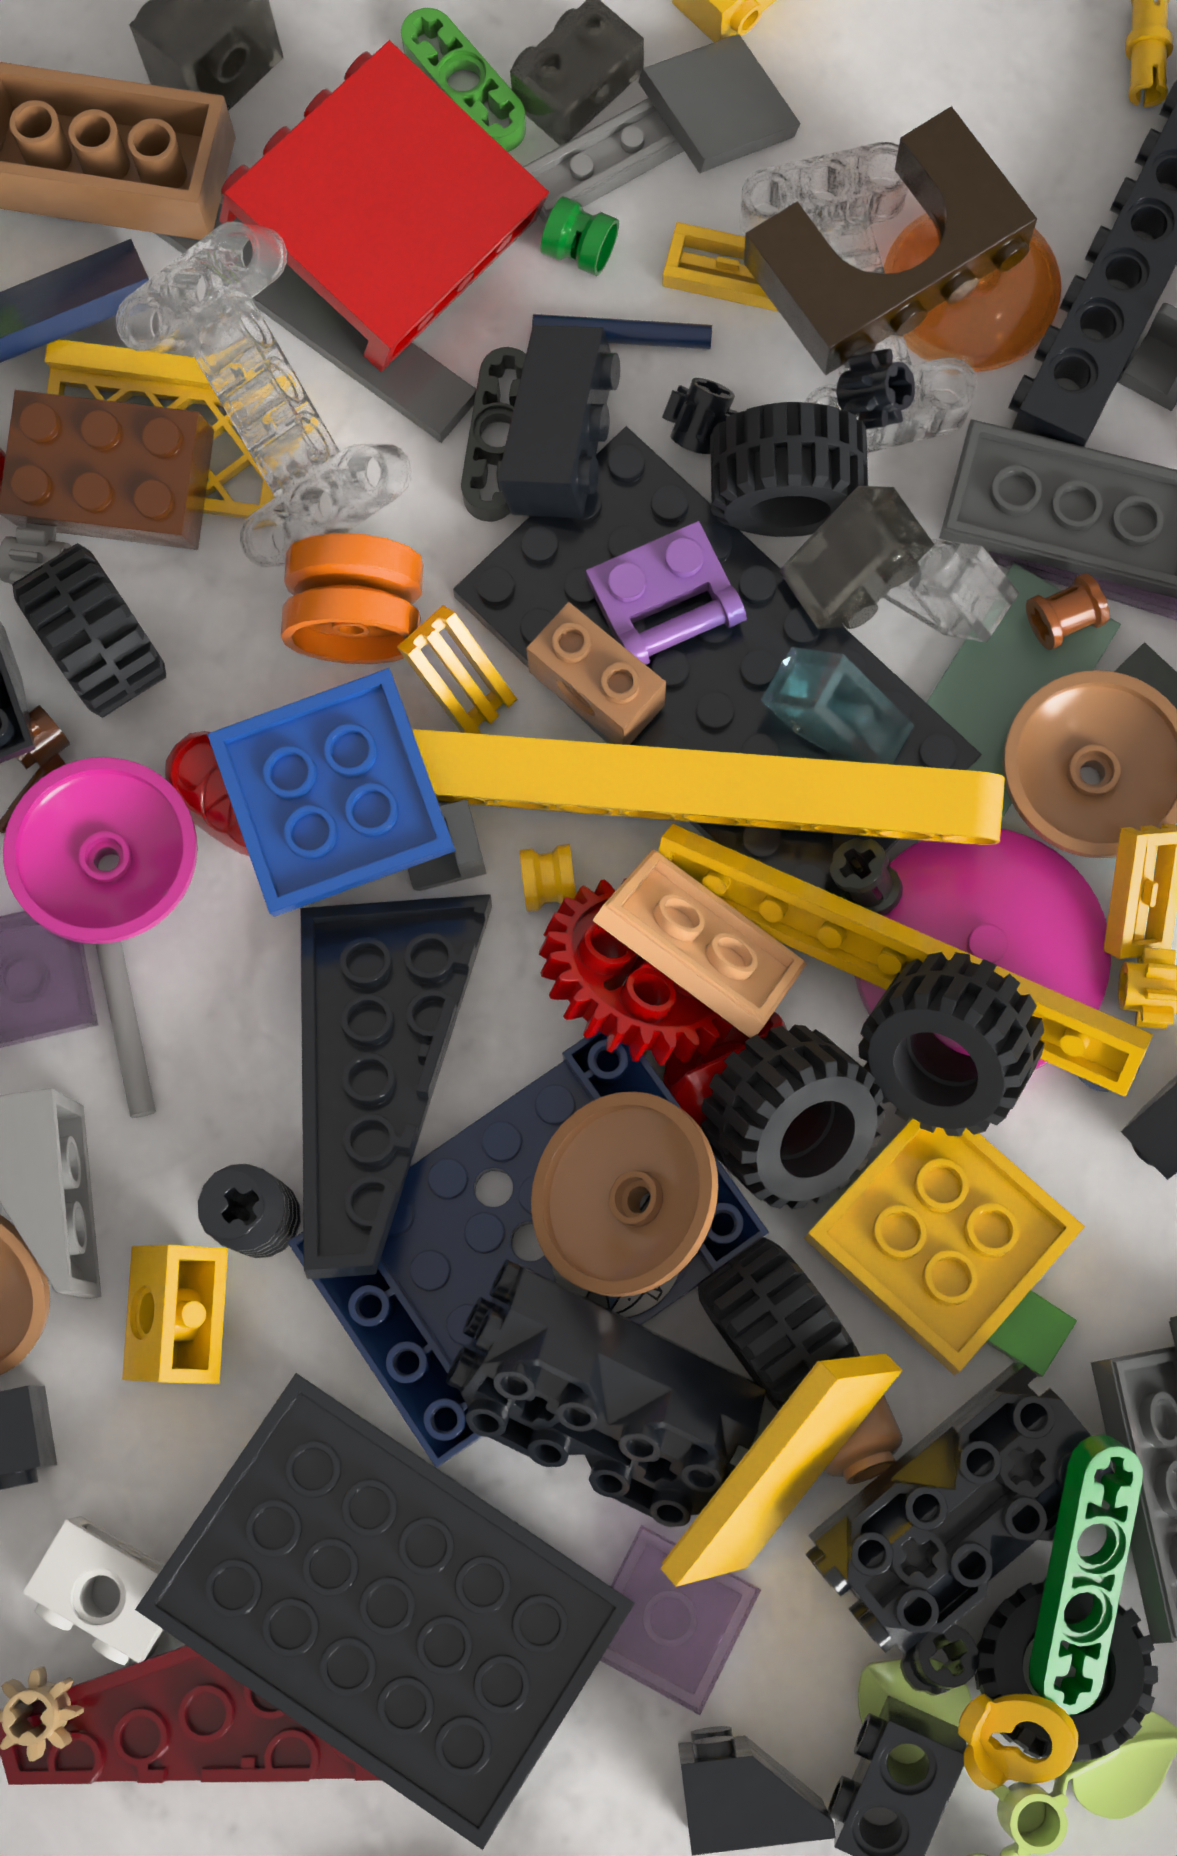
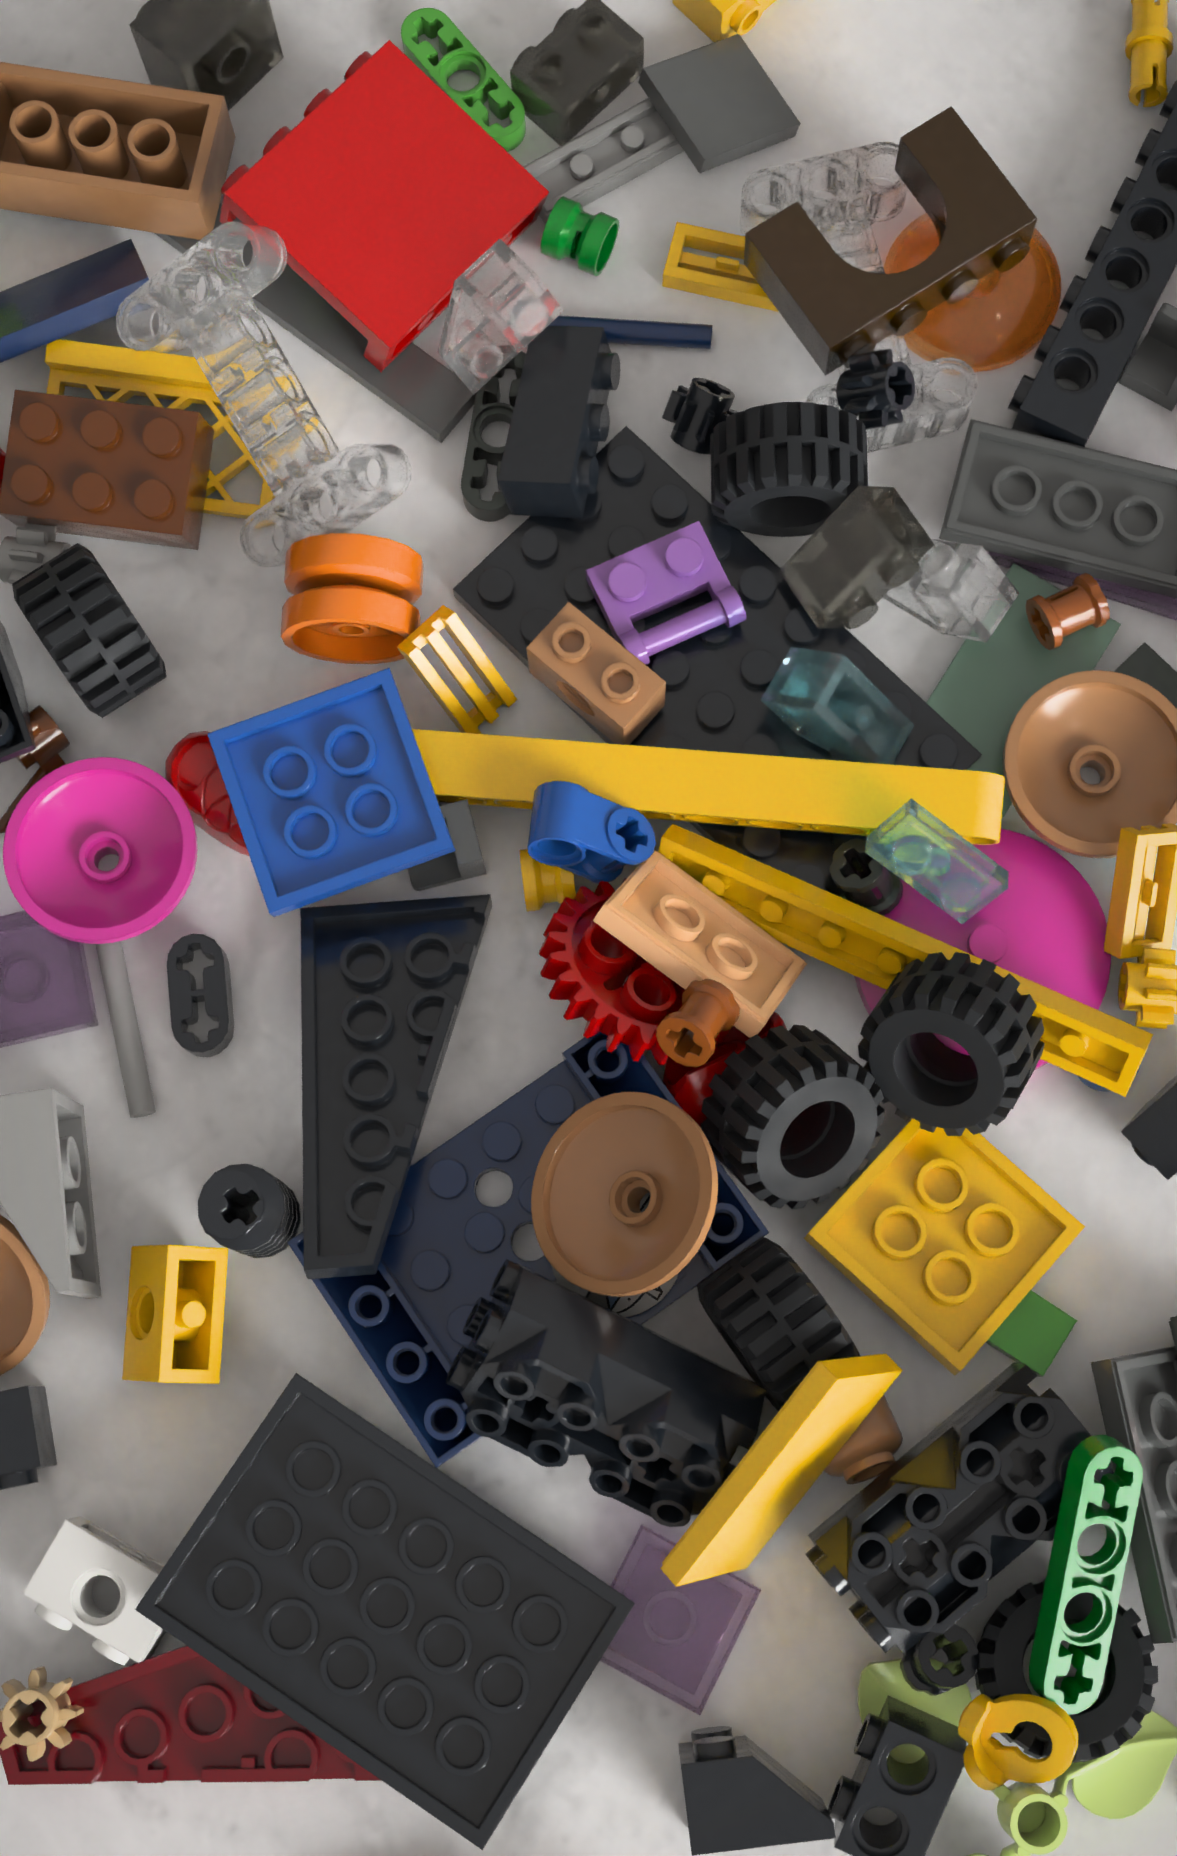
(185, 996): none -> black beam
(493, 315): none -> clear slope
(586, 832): none -> blue piece
(691, 1031): none -> dark orange bush
(936, 861): none -> clear light blue plate

